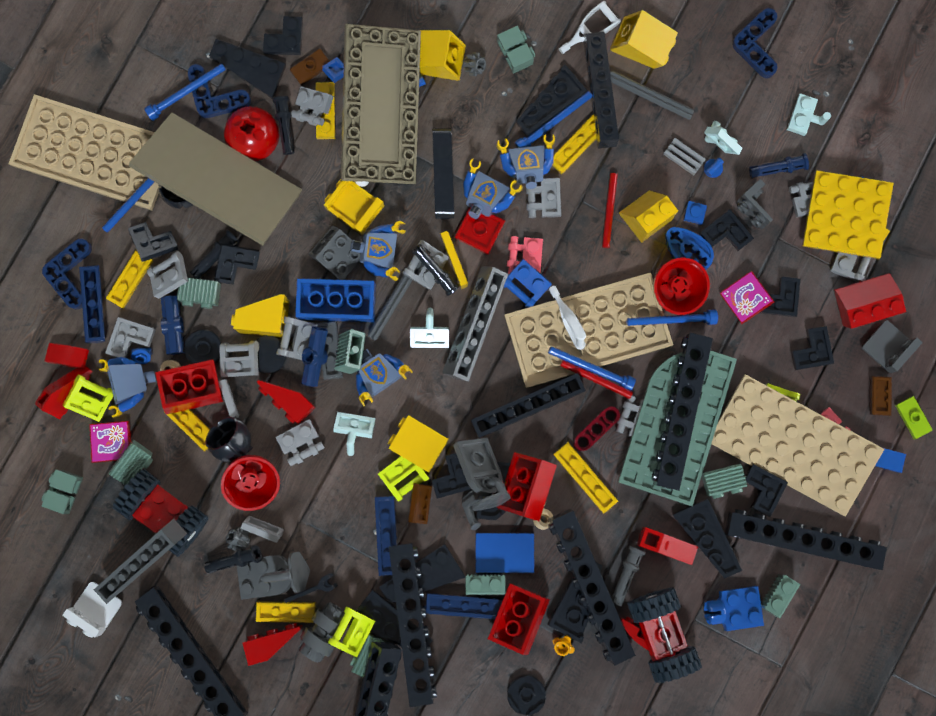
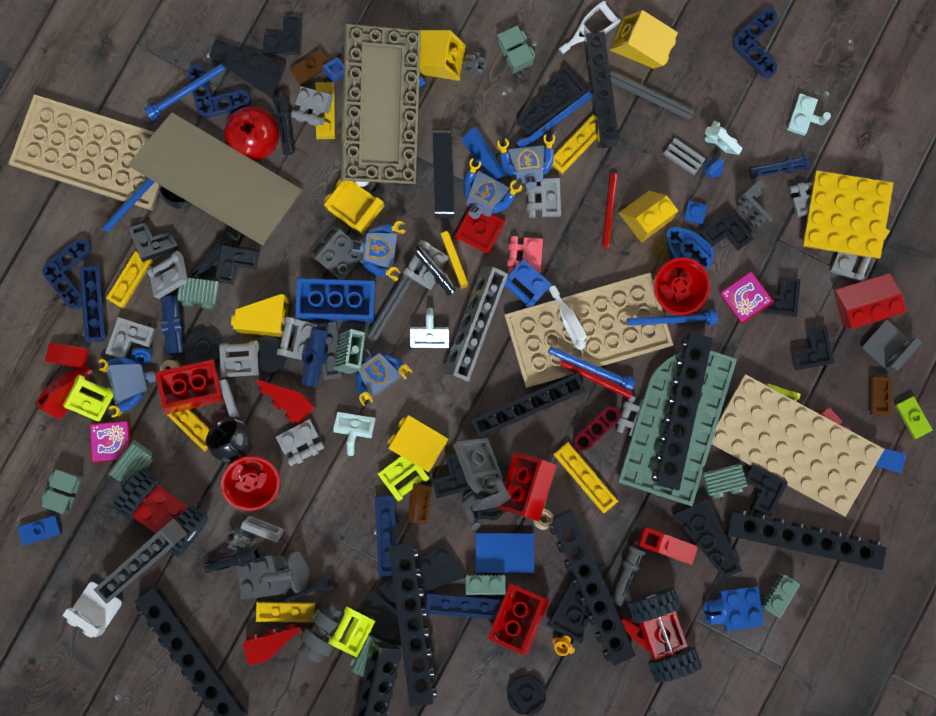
(39, 530): none -> blue plate
(481, 152): none -> blue tile

